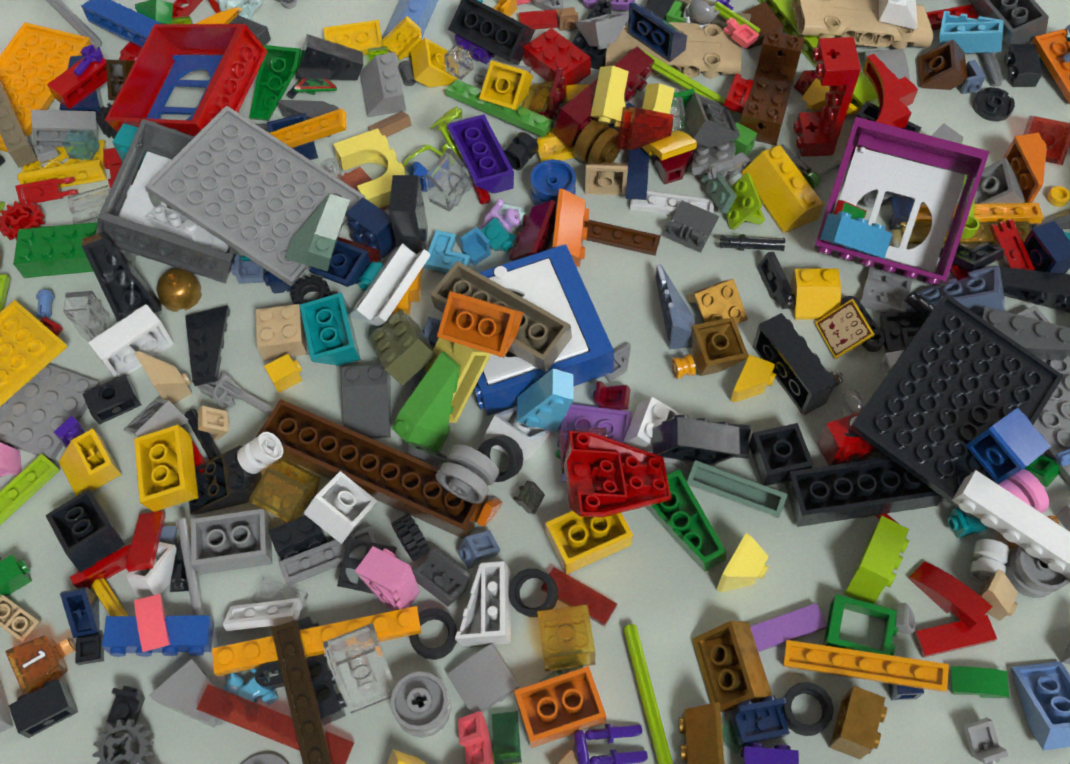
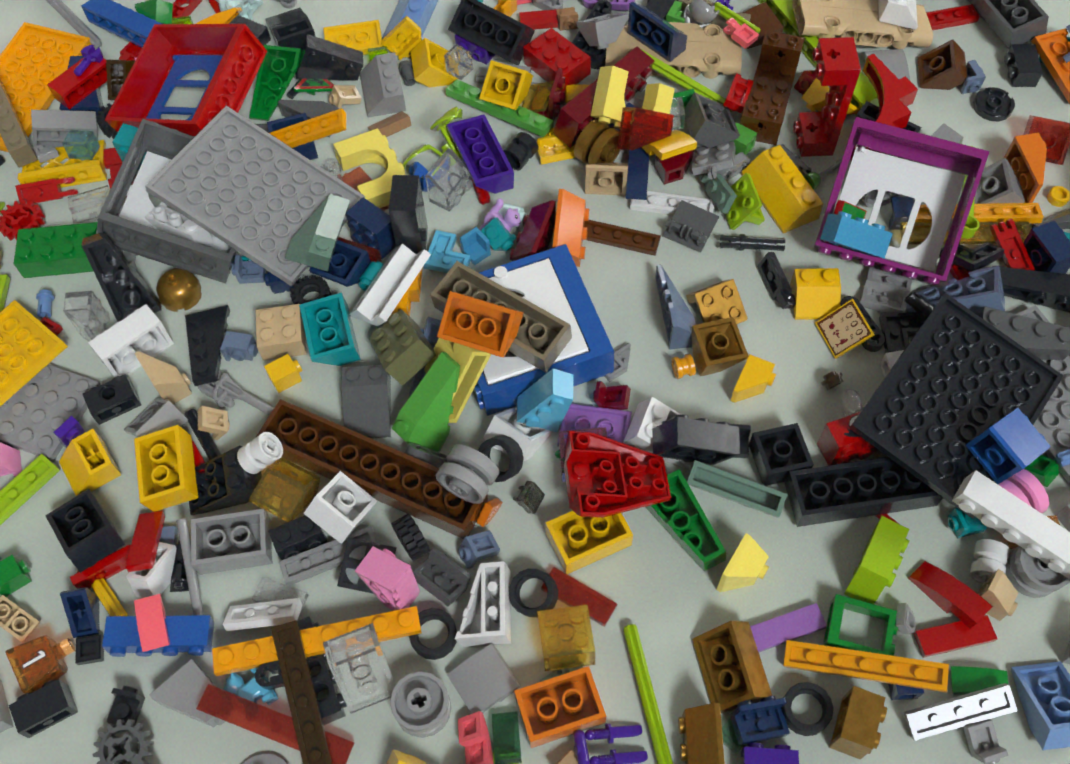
(238, 346): none -> sand blue brick
(290, 28): none -> black slope
(344, 95): none -> tan bracket
(549, 178): blue wheel -> none
(795, 364): black brick -> none
(960, 711): none -> plate
(972, 34): medium azure wedge -> none
(992, 68): light grey axle -> none

